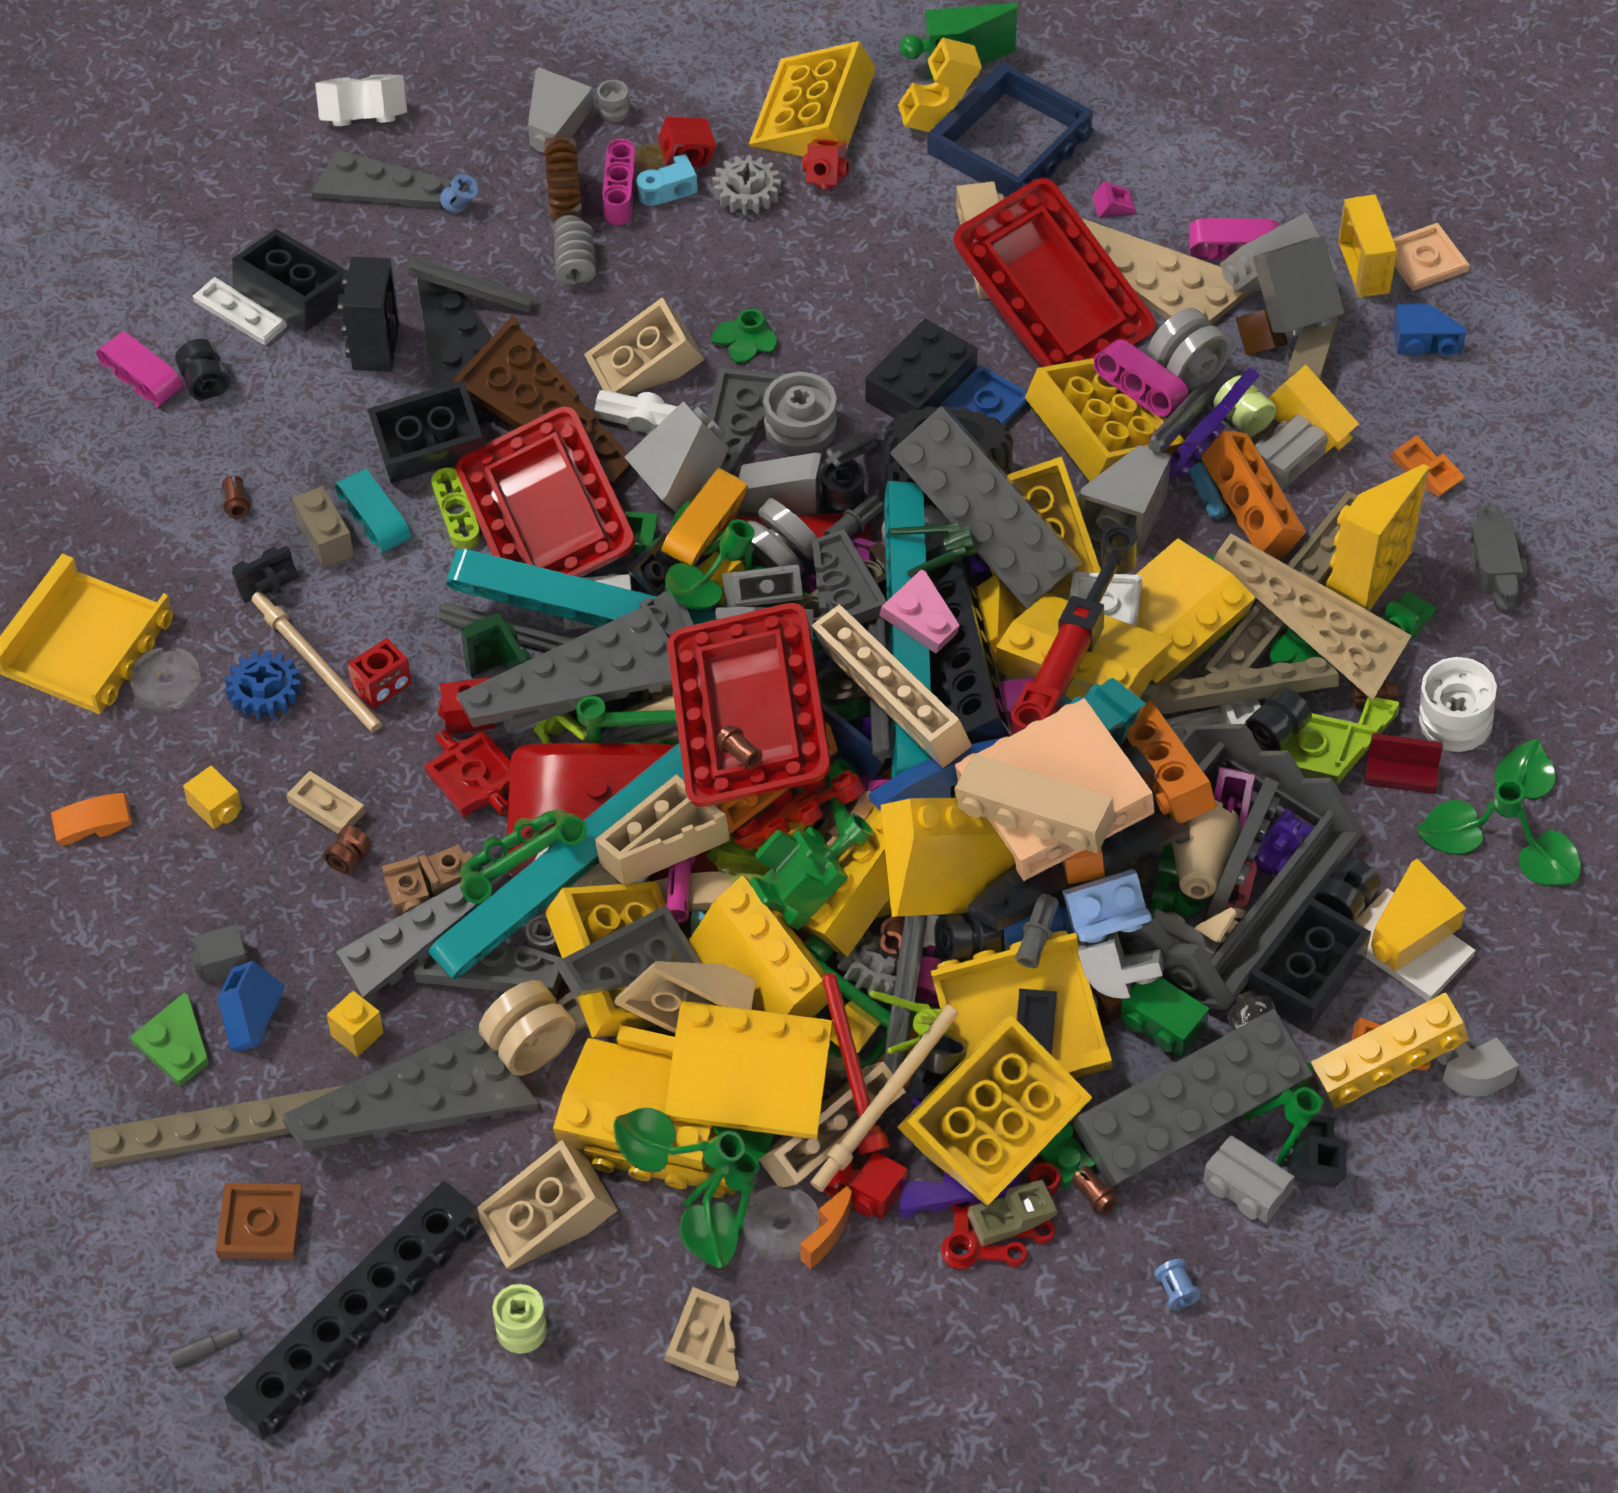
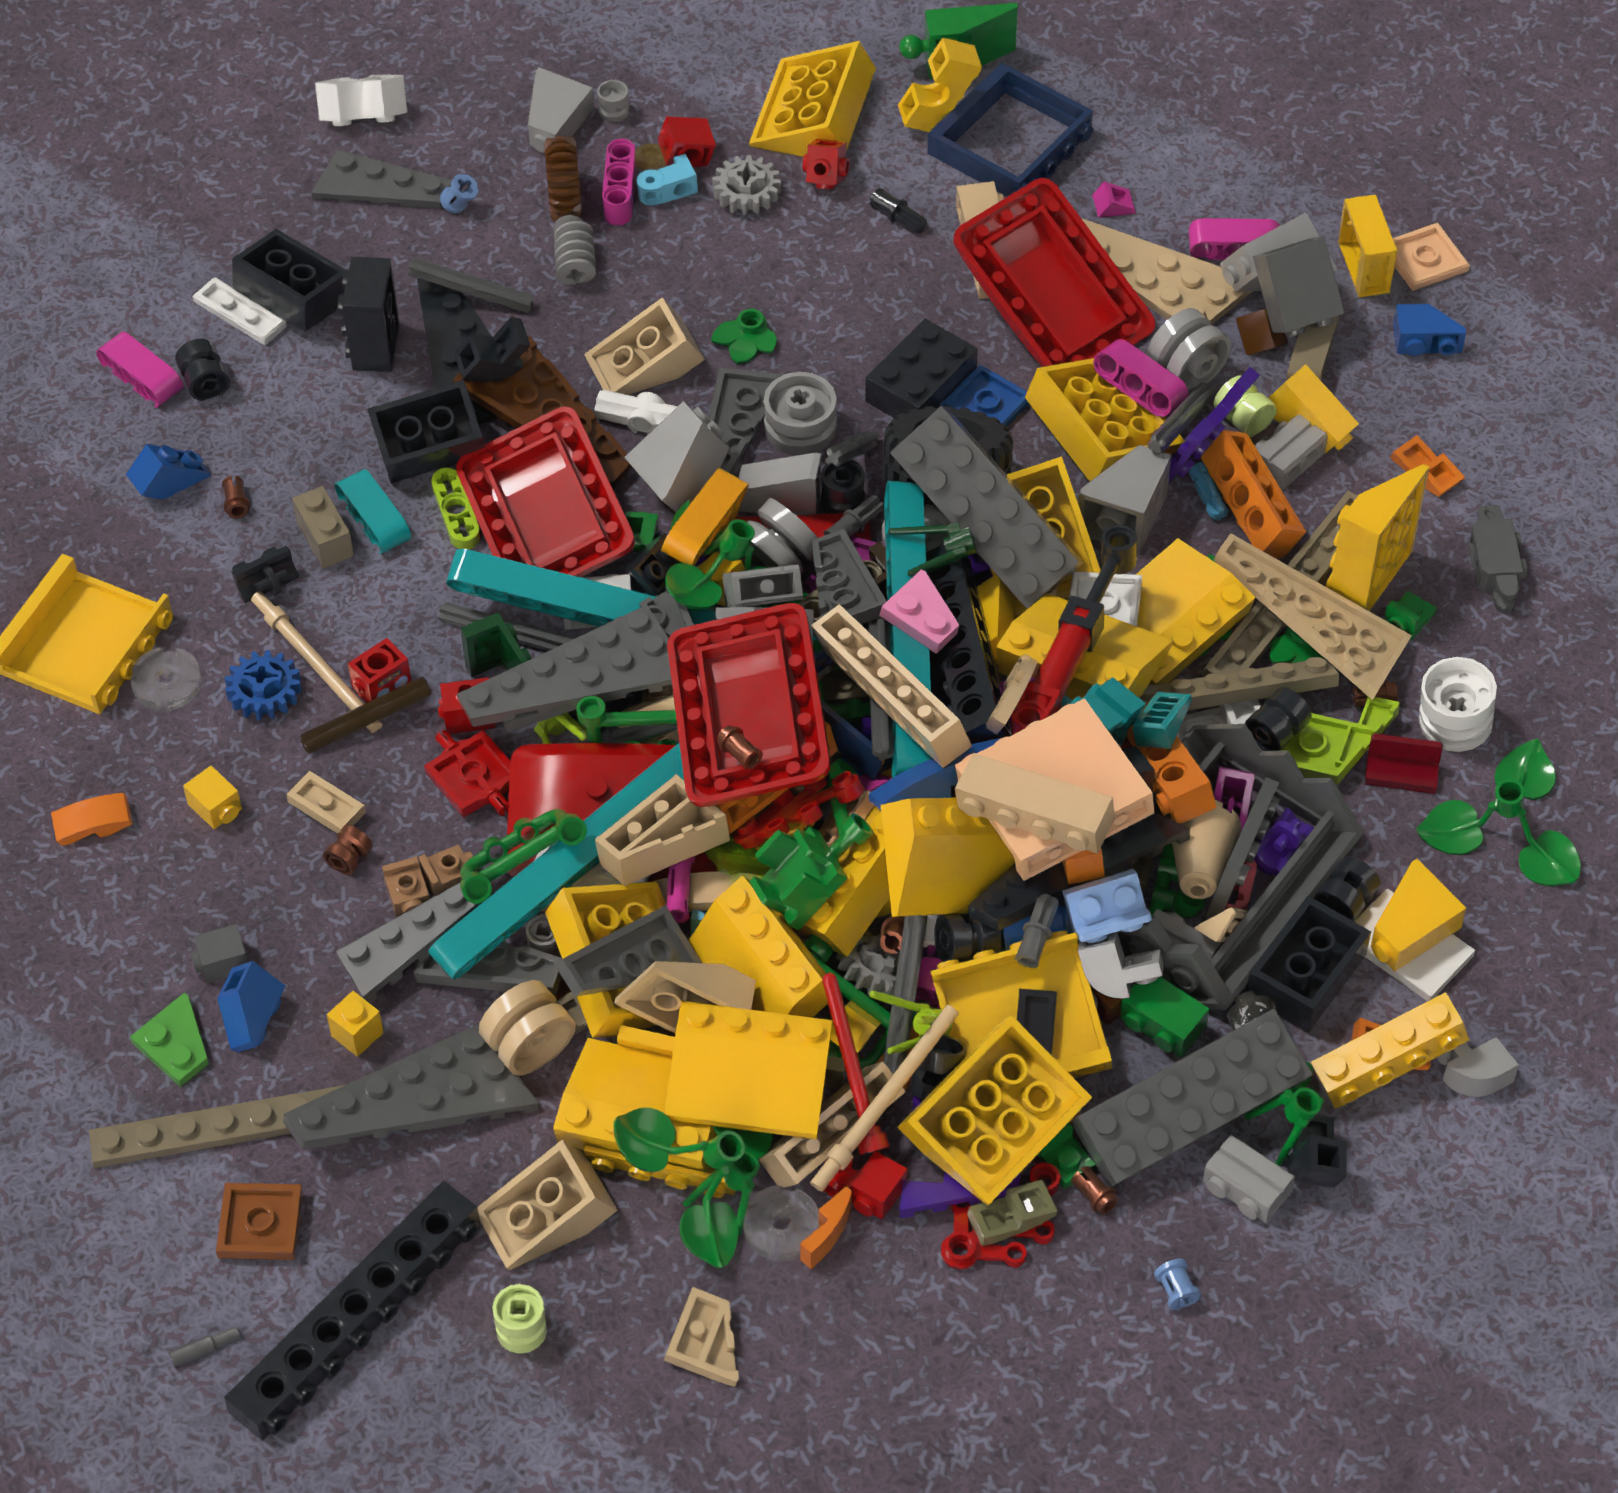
(166, 471): none -> blue slope
(365, 714): none -> dark brown axle
(495, 357): none -> black brick
(897, 210): none -> black axle
(1014, 688): none -> tan tile
(1161, 720): none -> teal slope

